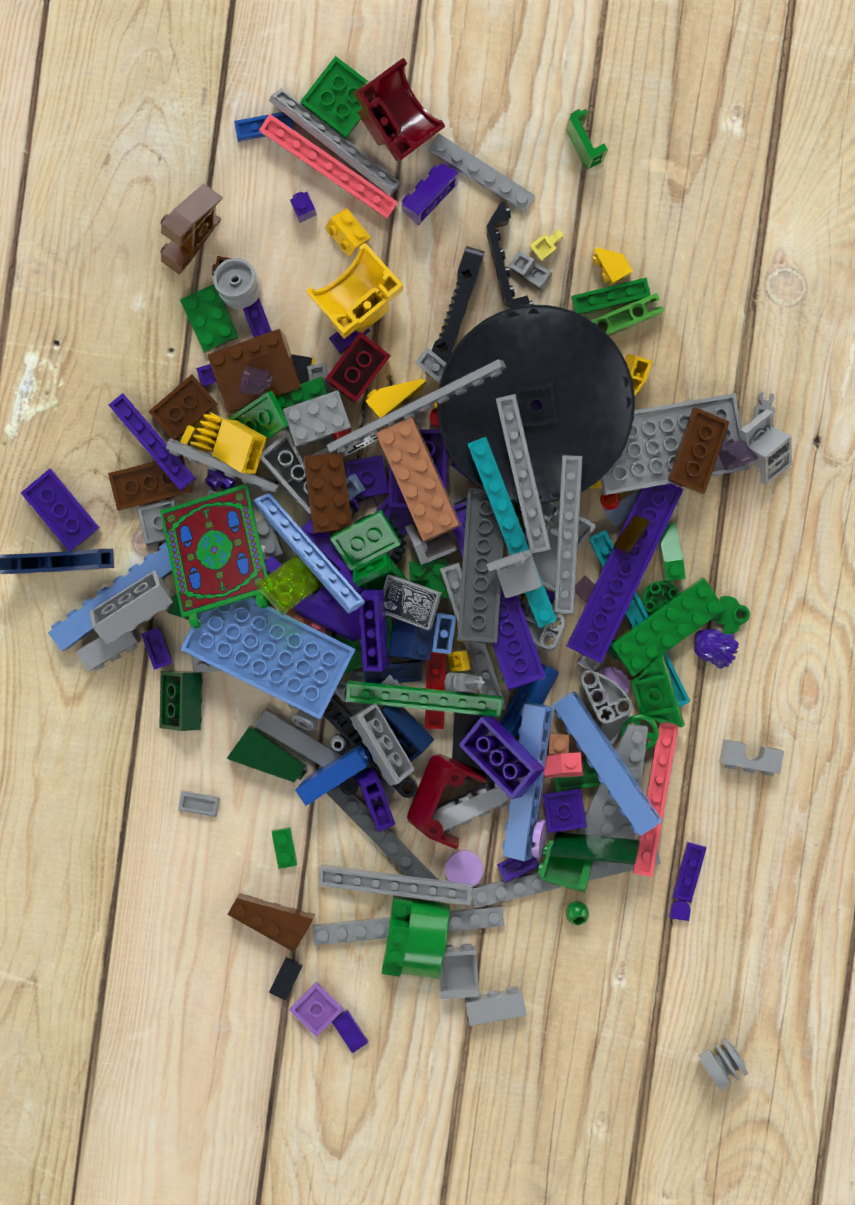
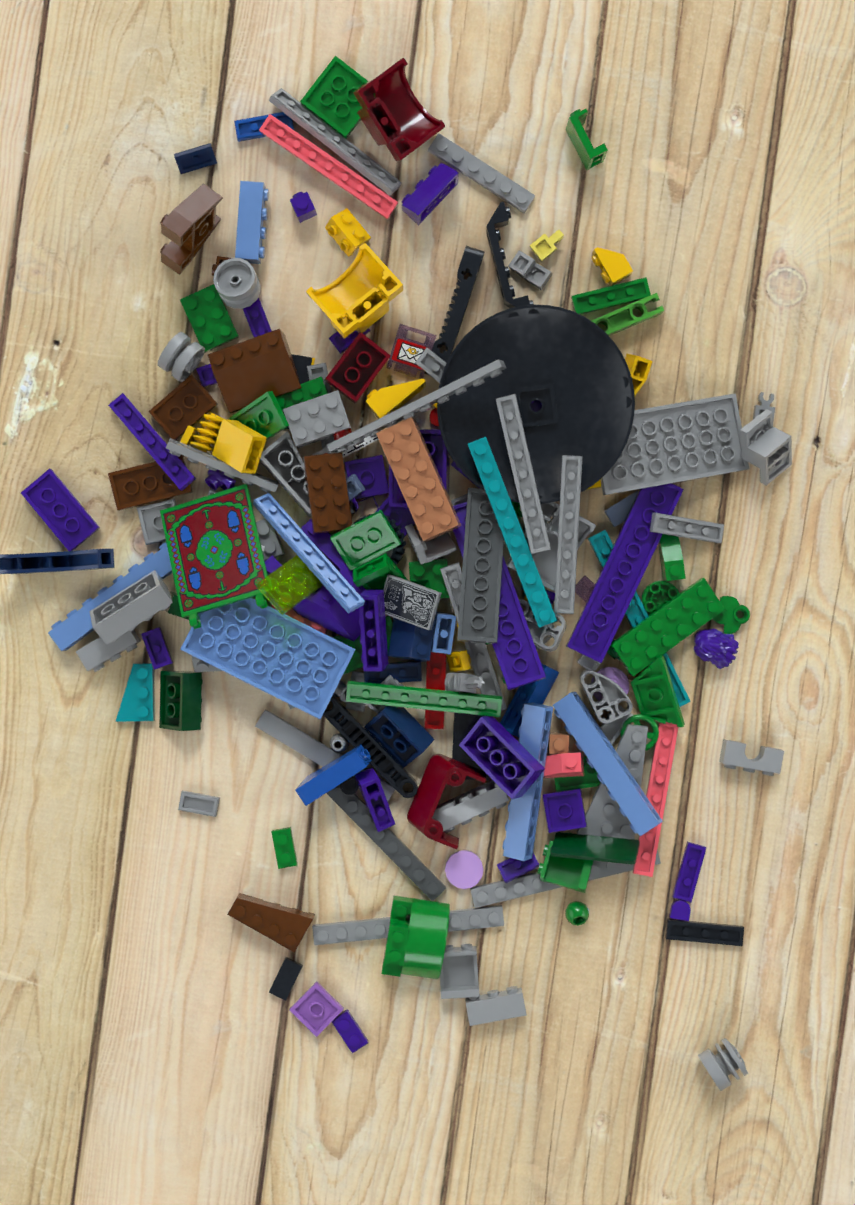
(138, 698): none -> teal wing
(181, 356): none -> light grey wheel
(195, 158): none -> dark blue plate
(250, 221): none -> medium blue brick
(254, 381): clear purple slope -> none
(266, 755): dark green slope -> none
(305, 720): light grey brick -> none
(382, 744): light grey slope -> none
(395, 884): light grey plate -> none
(407, 351): none -> container
(516, 573): light grey bracket -> none
(539, 838): lavender tile -> none
(610, 501): red tile -> none
(631, 534): dark brown slope -> none
(686, 528): none -> light grey tile
(698, 450): reddish brown plate -> none
(704, 932): none -> black tile
(735, 454): clear purple slope -> none

